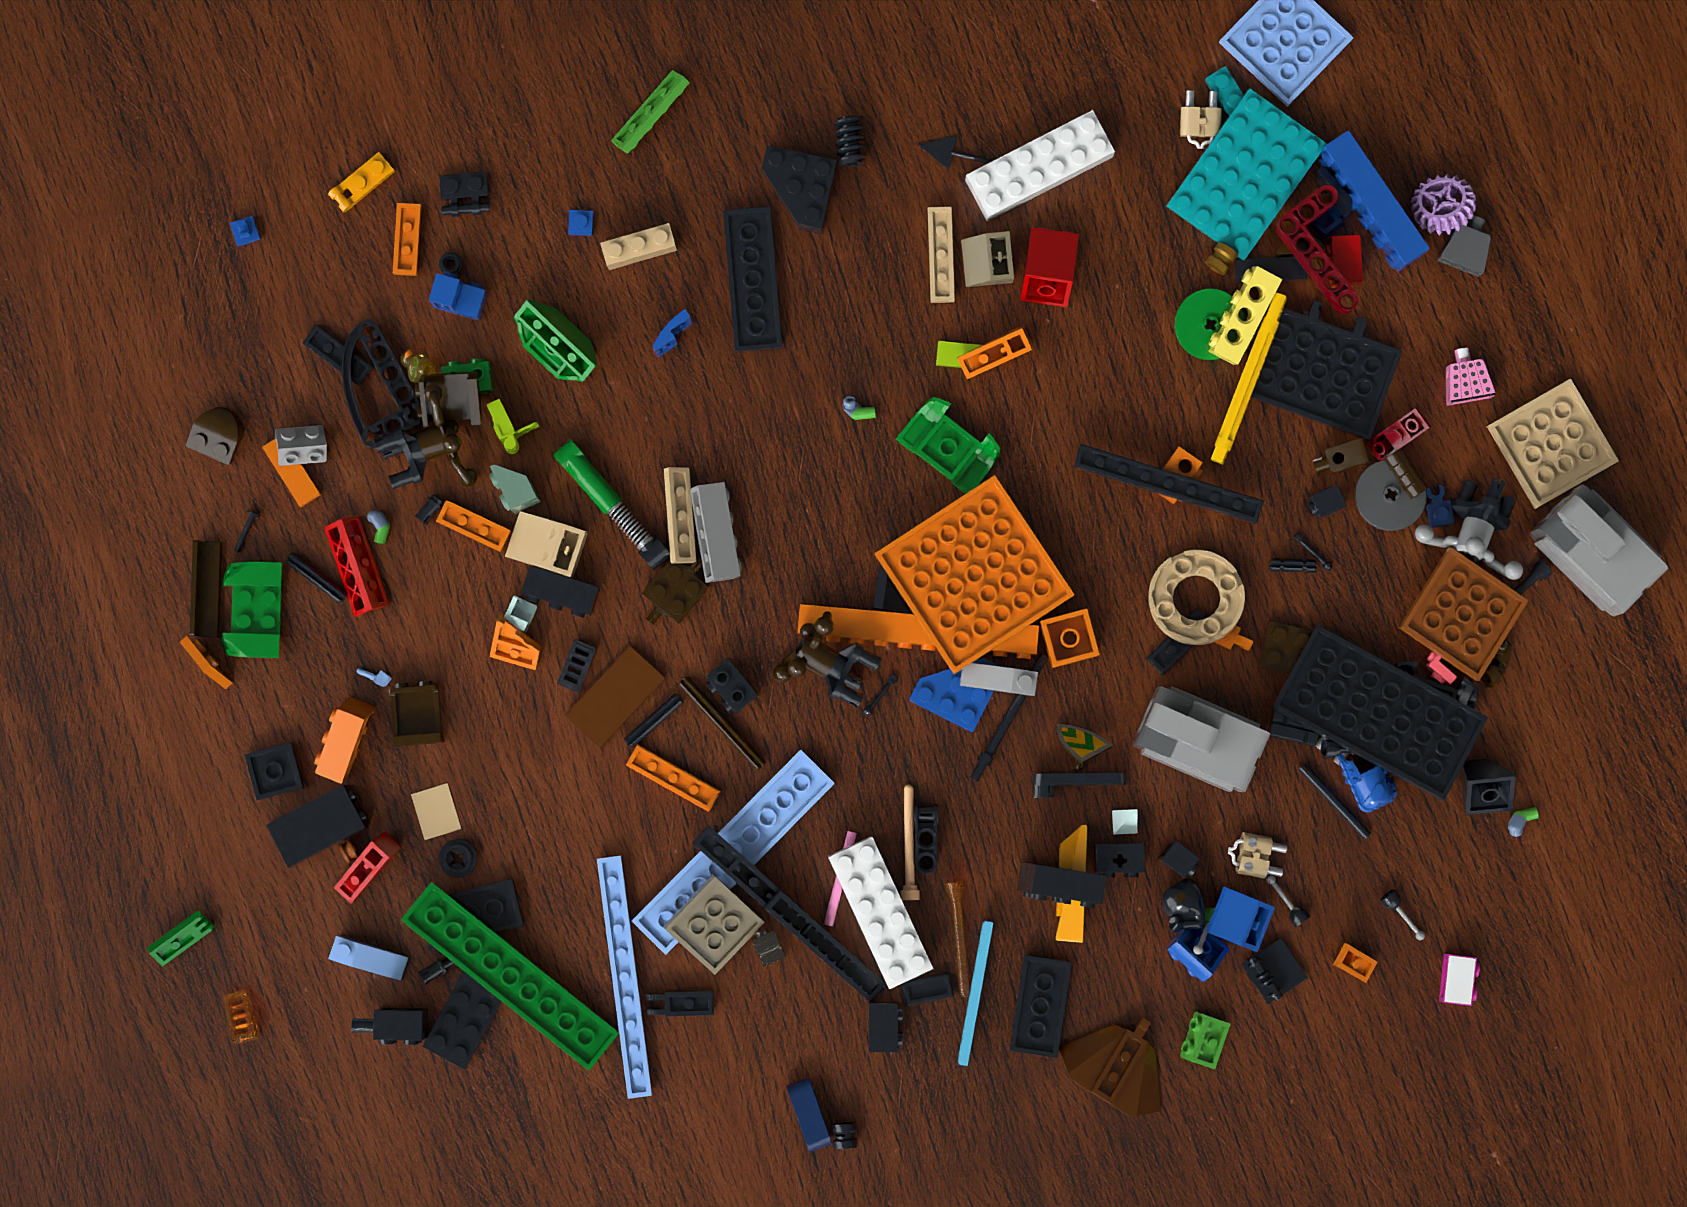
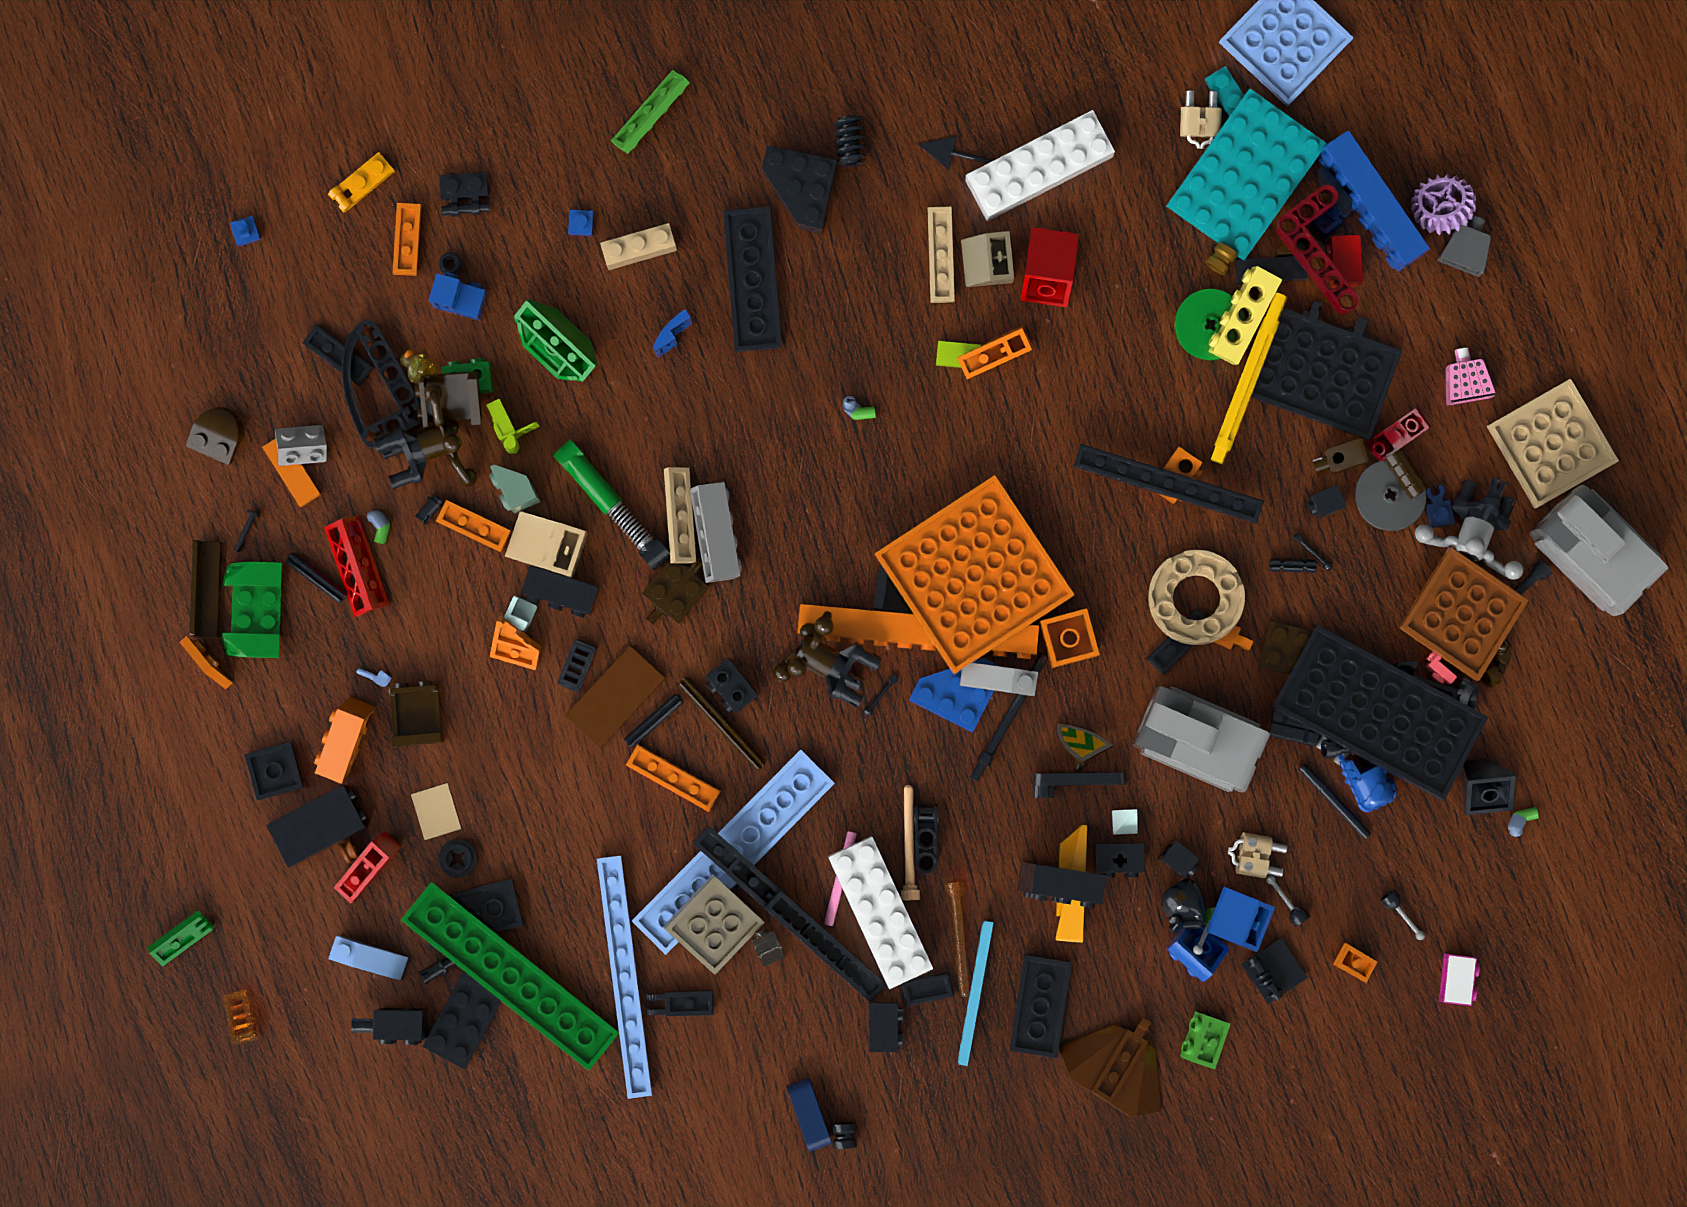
(949, 446): green piece -> none

